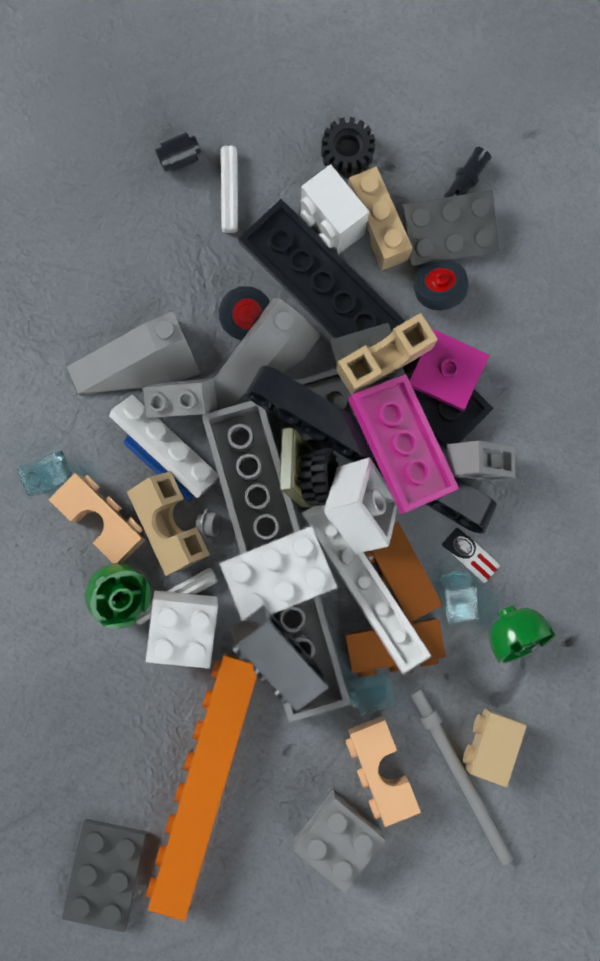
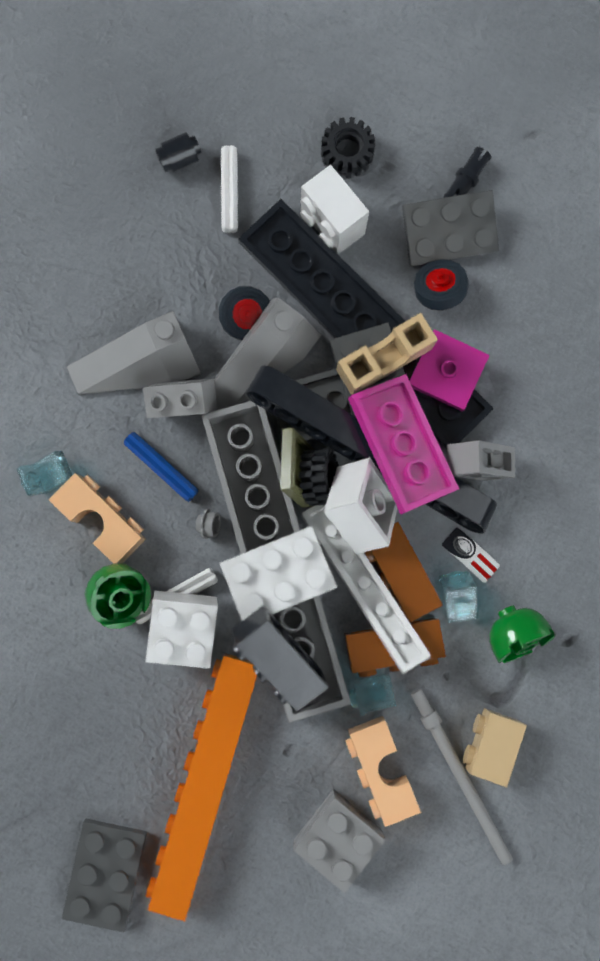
(154, 505): tan arch -> none
(164, 446): white plate -> none
(385, 228): tan arch -> none

